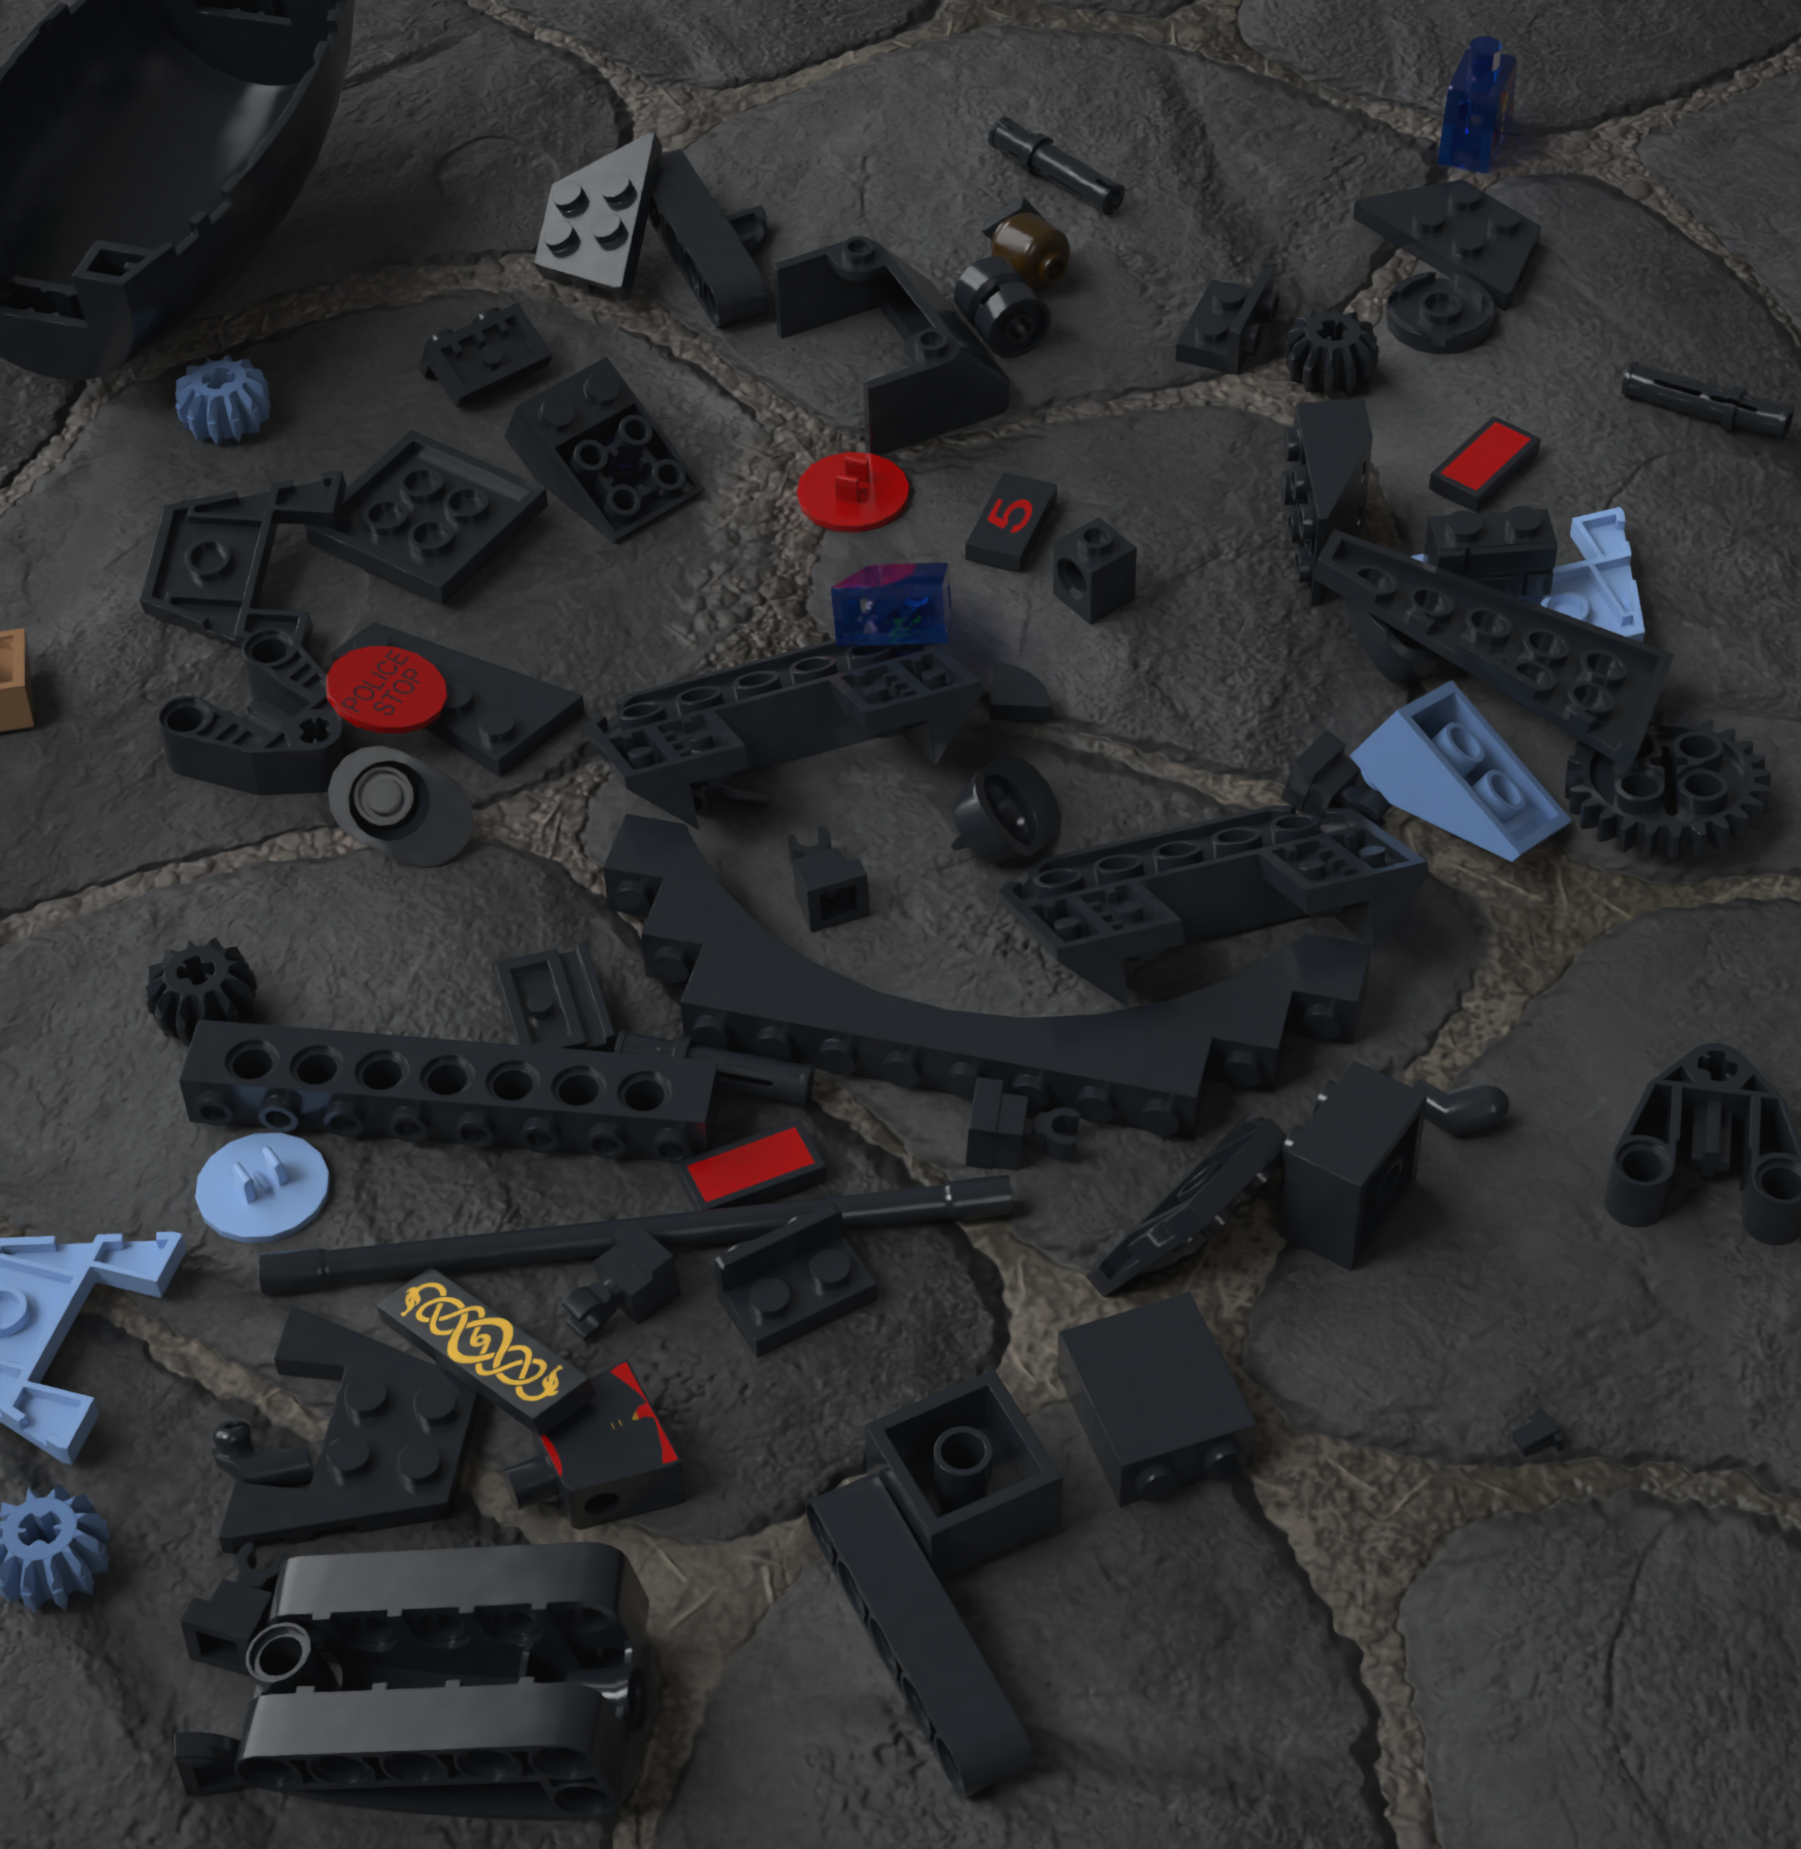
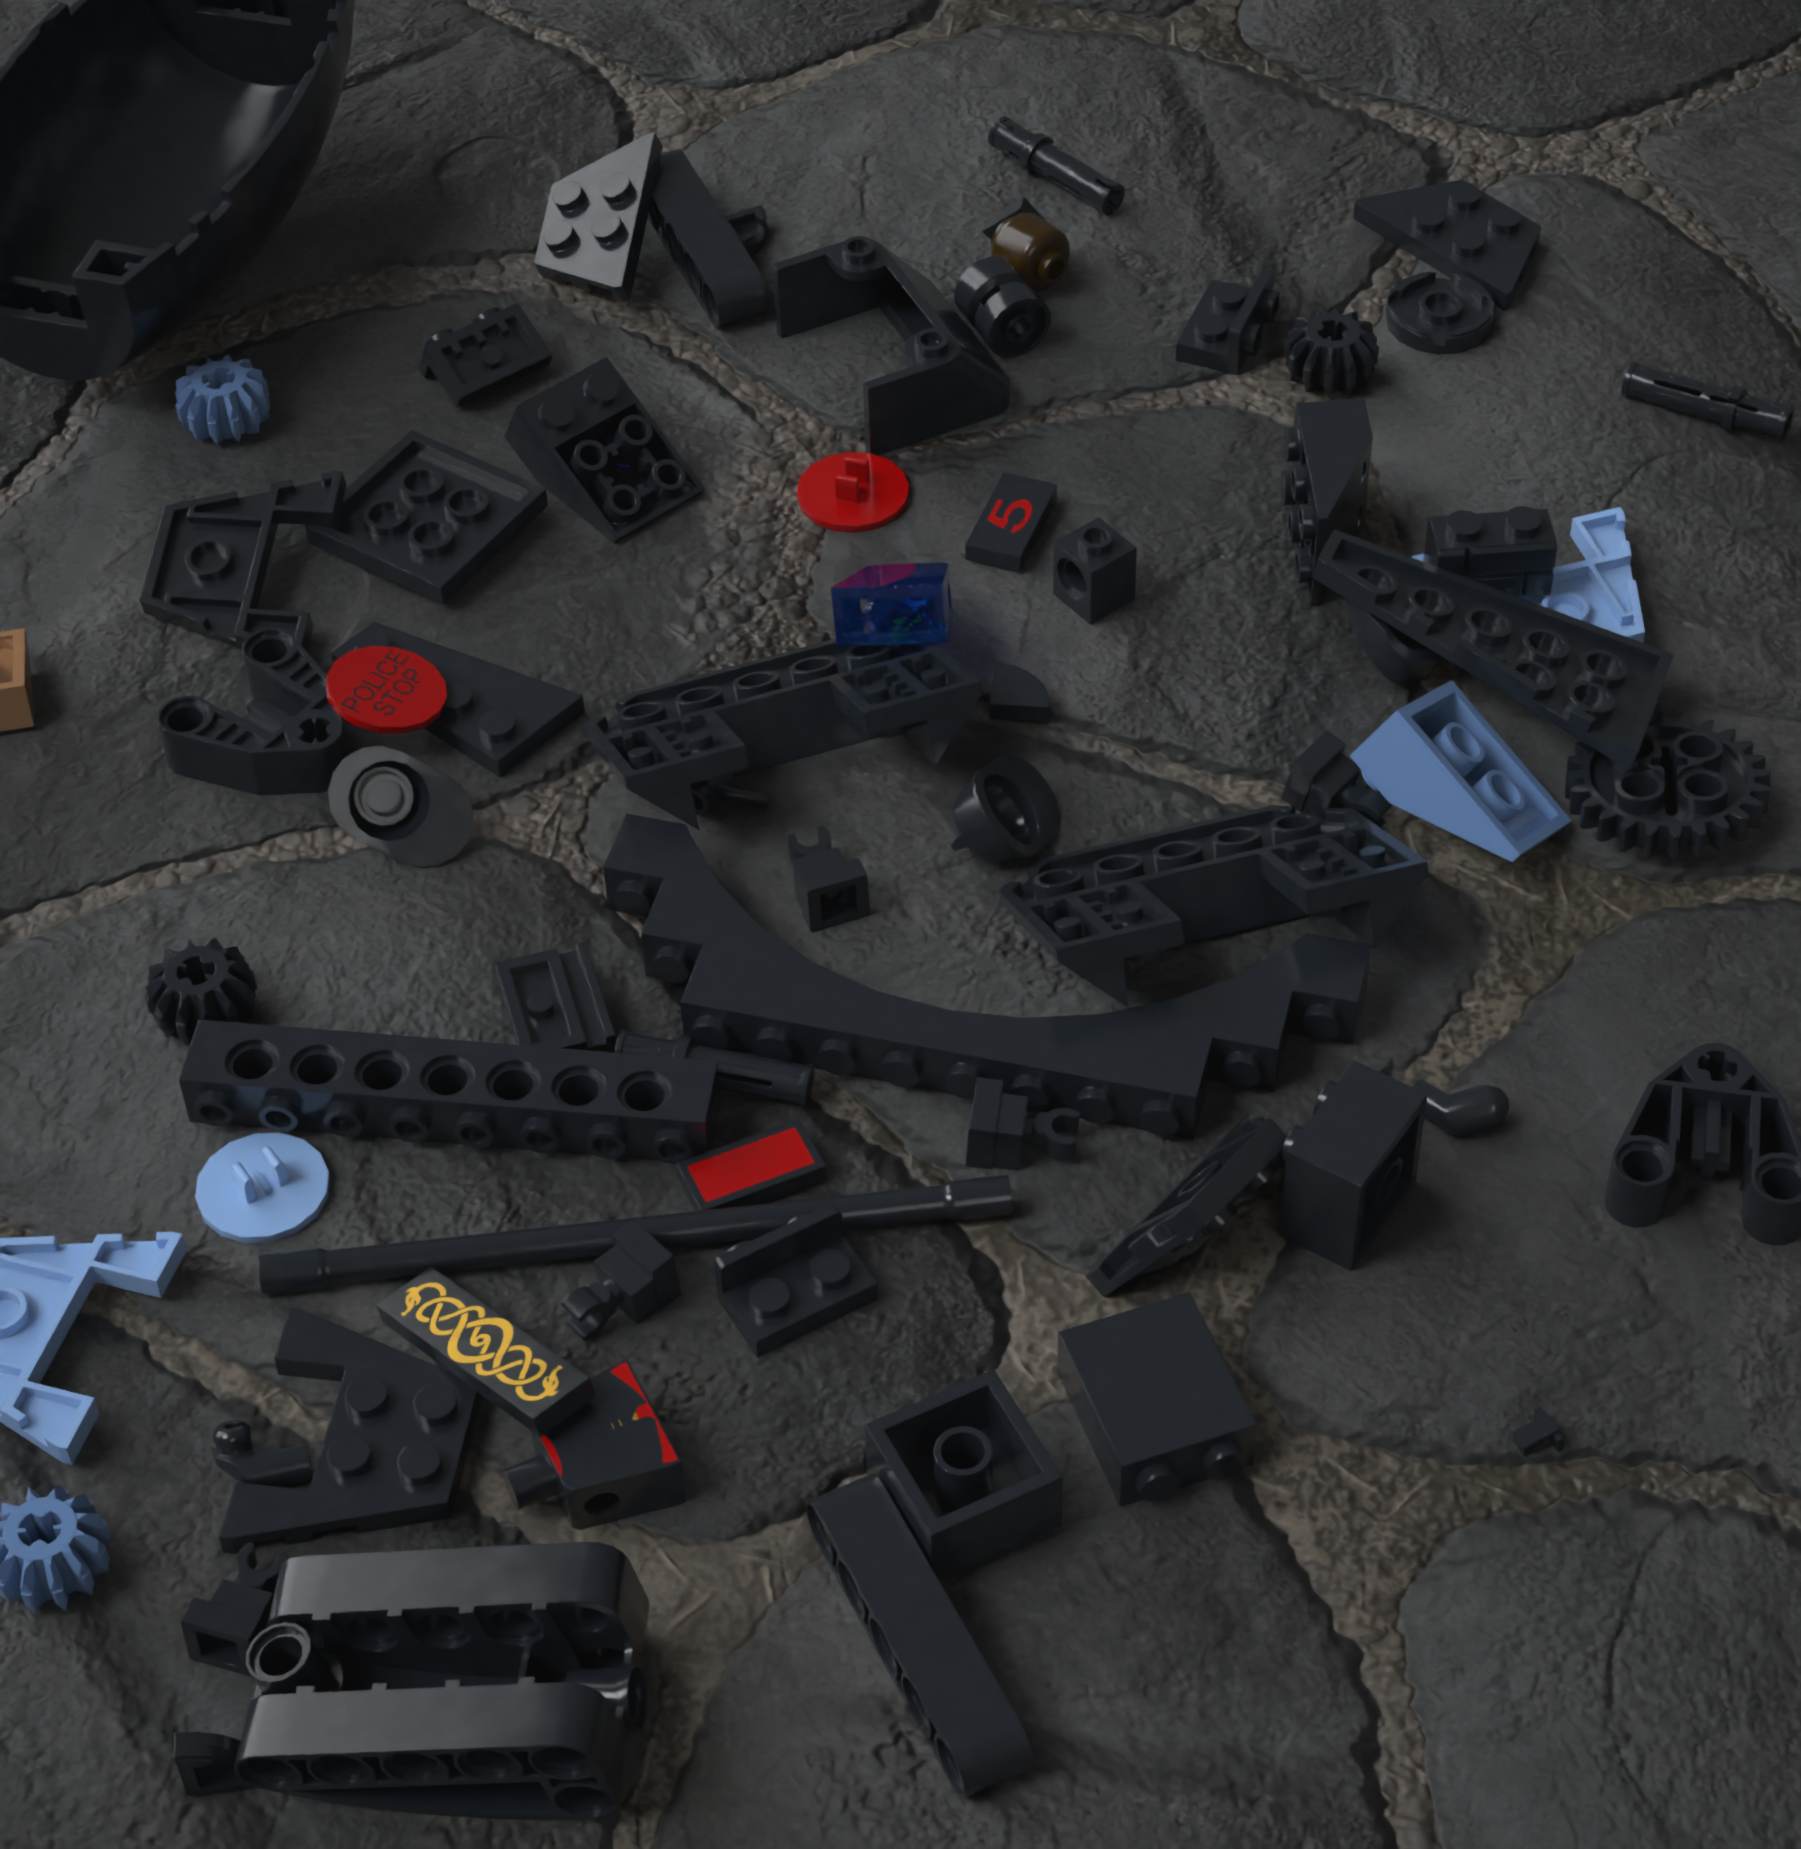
(1480, 88): clear blue torso -> none
(1484, 463): tile -> none

